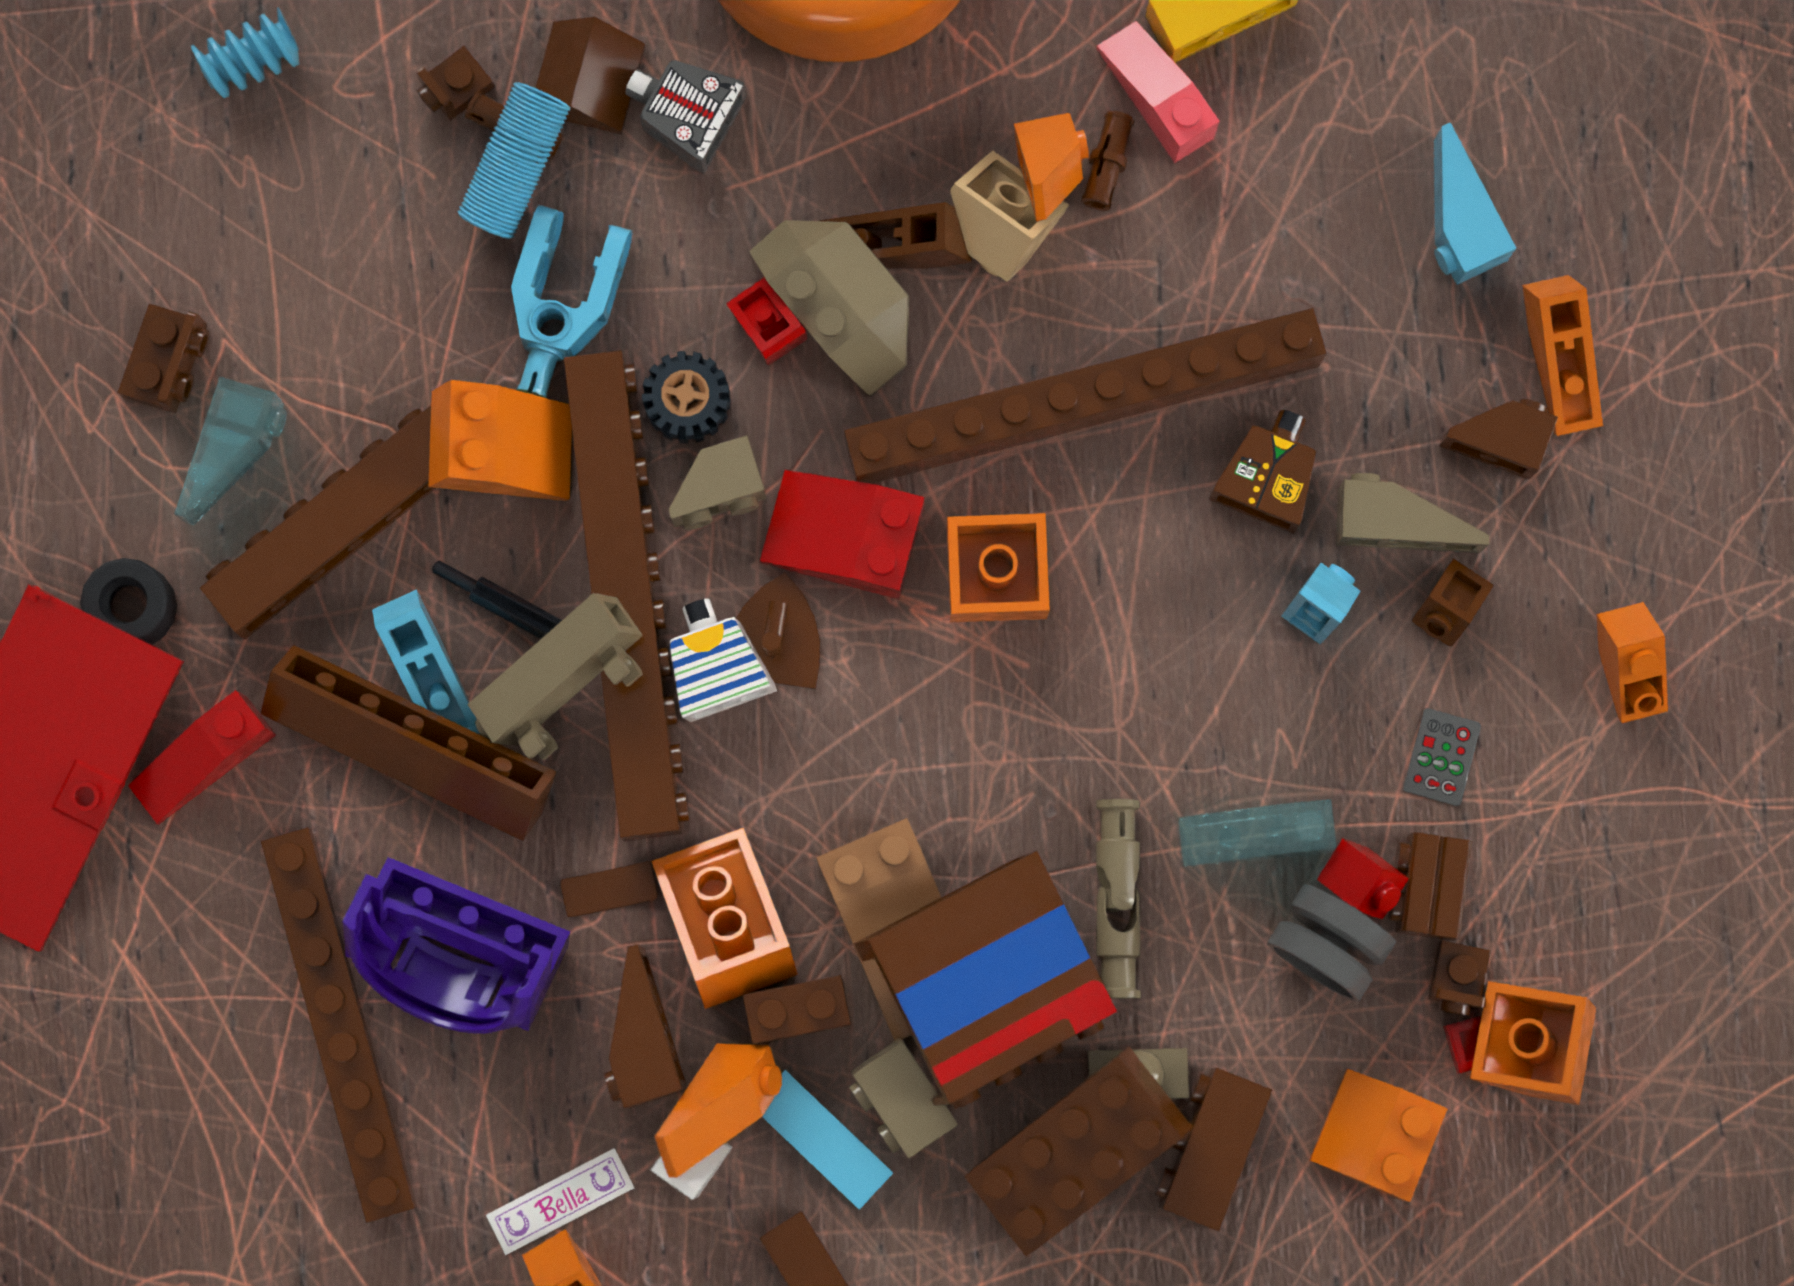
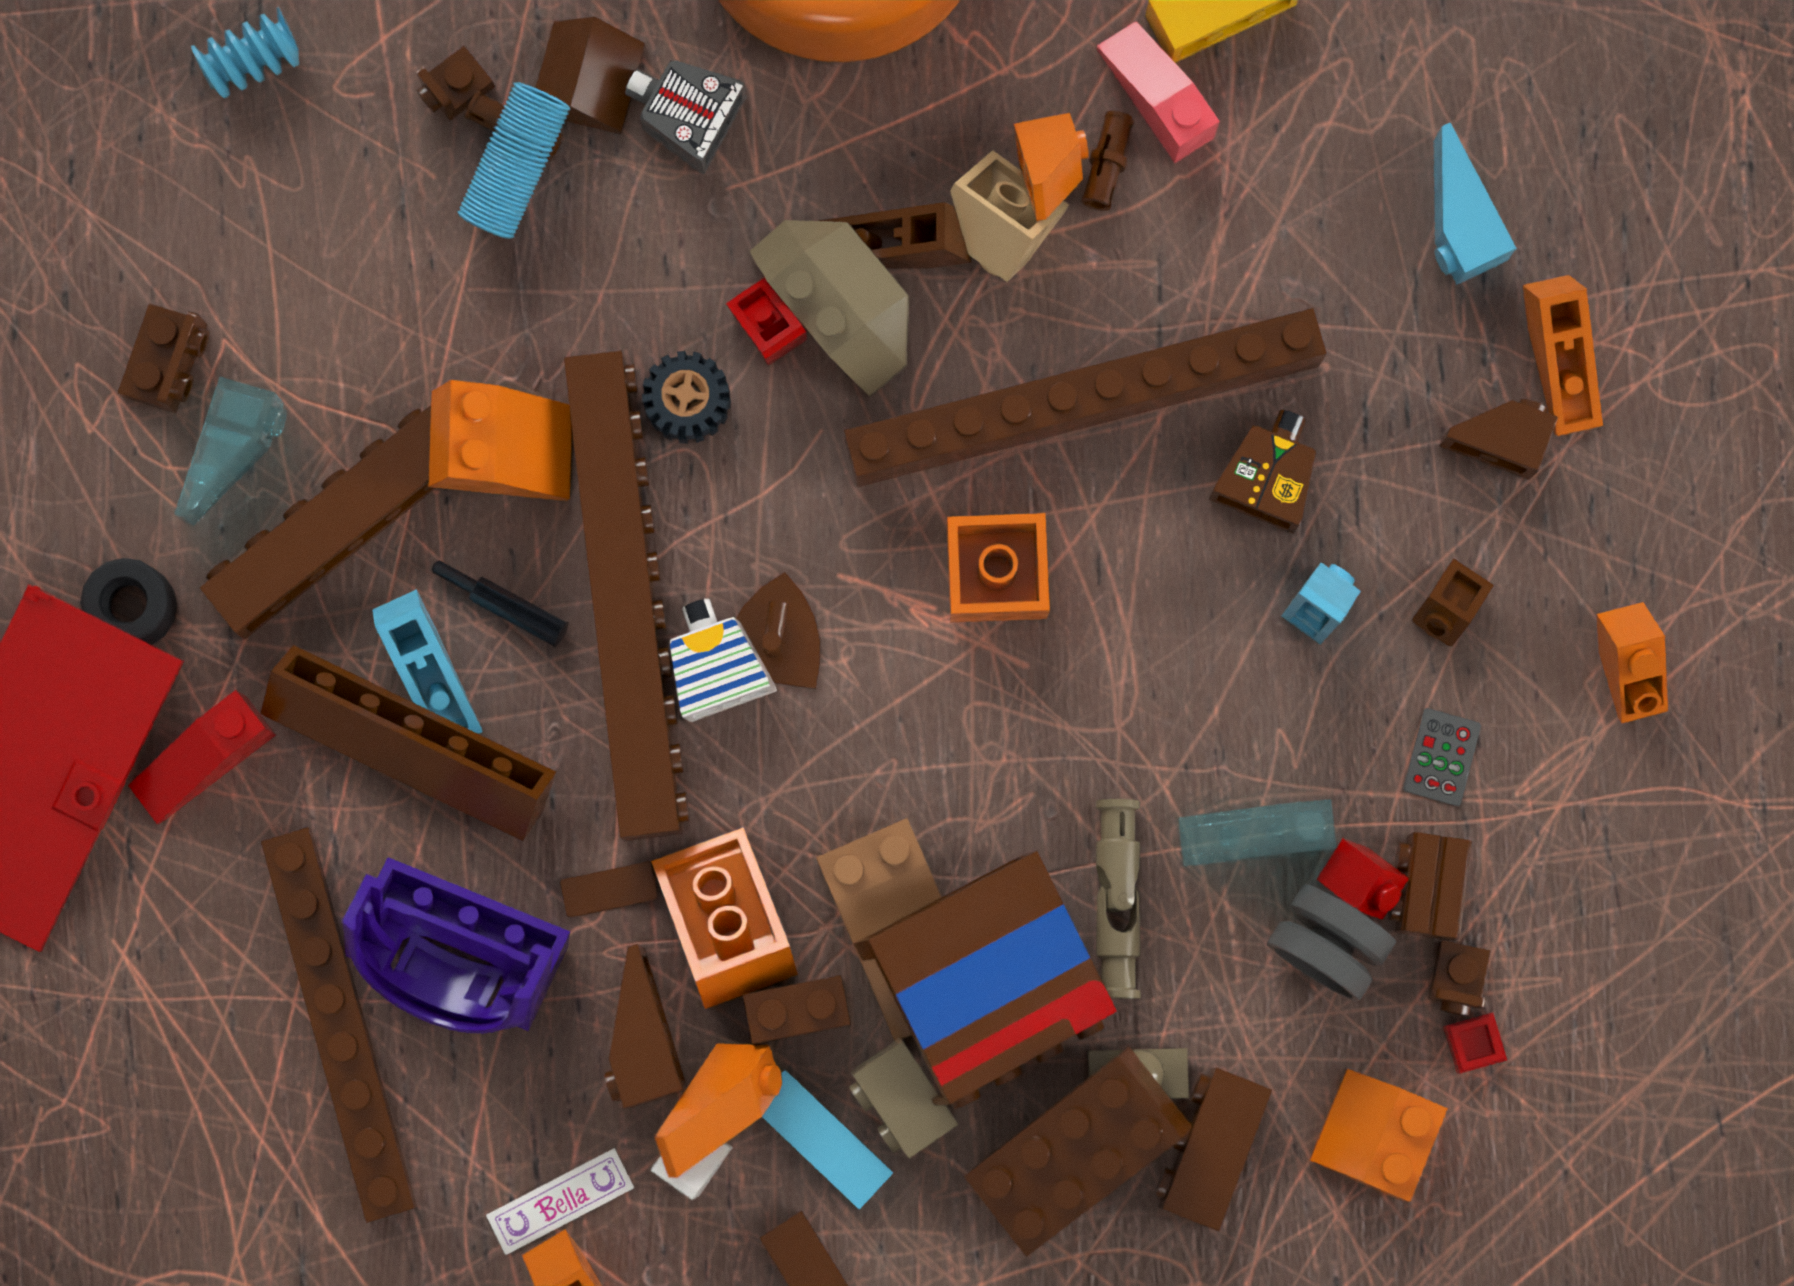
(554, 672): dark tan brick -> none
(580, 323): medium azure piece -> none
(718, 481): dark tan slope -> none
(843, 531): red slope -> none
(1393, 517): dark tan slope -> none
(1534, 1042): orange slope -> none

